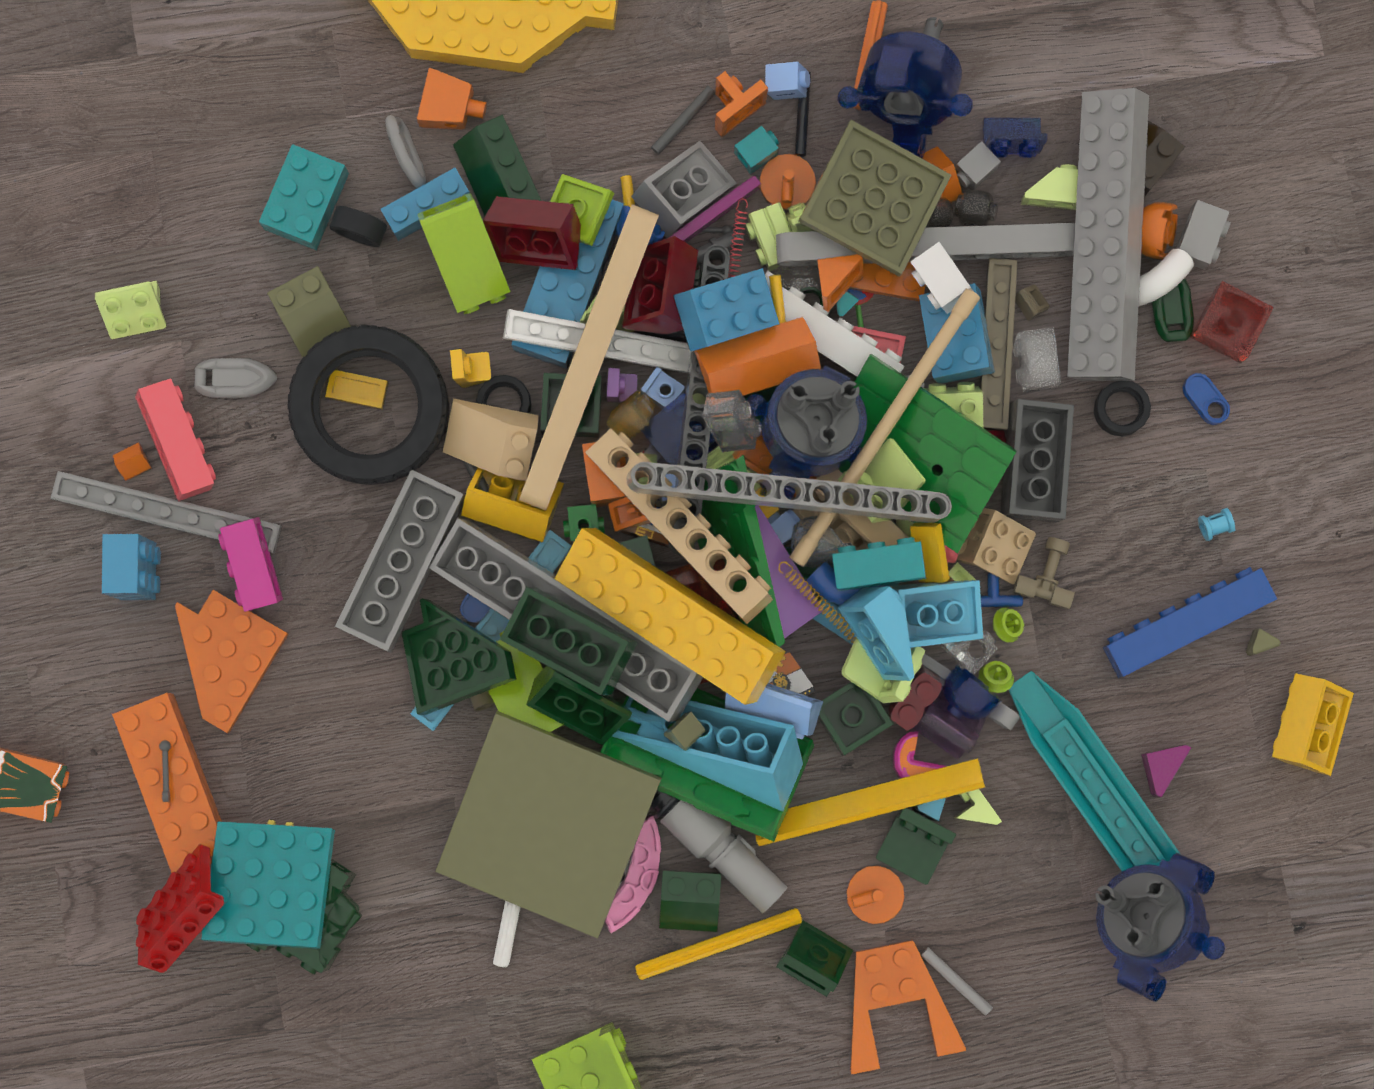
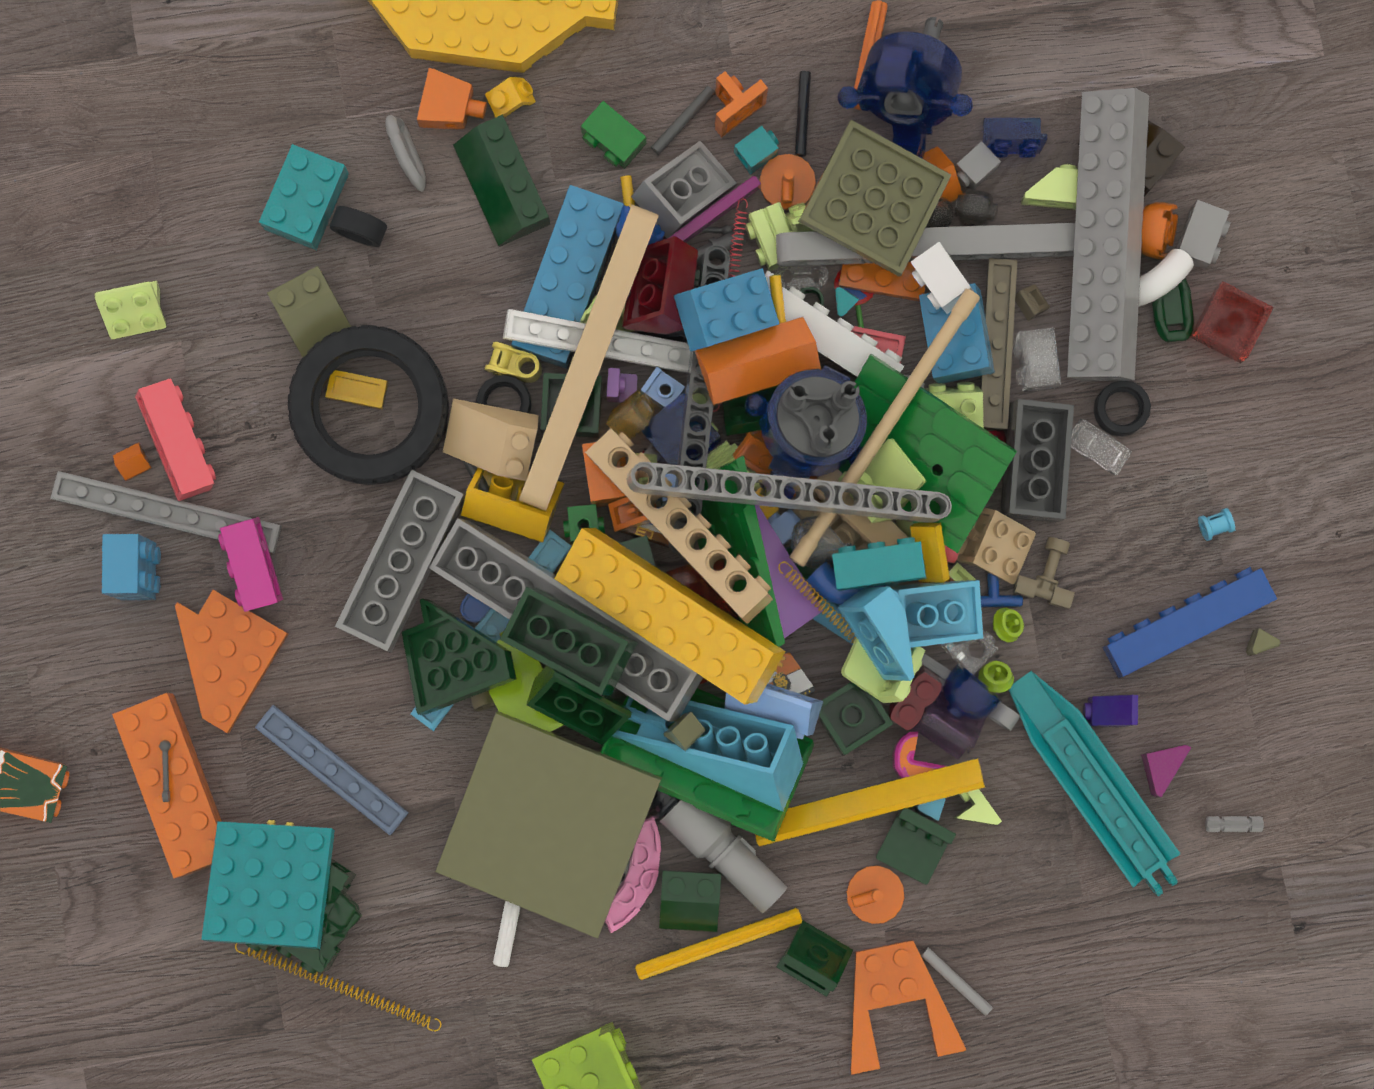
(177, 912): red bracket -> none
(233, 377): light grey piece -> none
(331, 770): none -> sand blue tile
(341, 985): none -> yellow piece
(403, 212): dark azure brick -> none
(464, 253): lime slope -> none
(470, 368): yellow slope -> none
(509, 360): none -> light yellow piece
(510, 96): none -> yellow bracket
(534, 232): dark red slope -> none
(589, 202): lime tile -> none
(612, 135): none -> green brick
(731, 421): clear brick -> none
(786, 80): light blue brick -> none
(837, 277): orange slope -> none
(1099, 446): none -> clear slope
(1111, 711): none -> dark purple slope
(1156, 921): piece -> none
(1201, 393): blue piece -> none
(1234, 824): none -> light grey axle
(1312, 724): yellow slope -> none

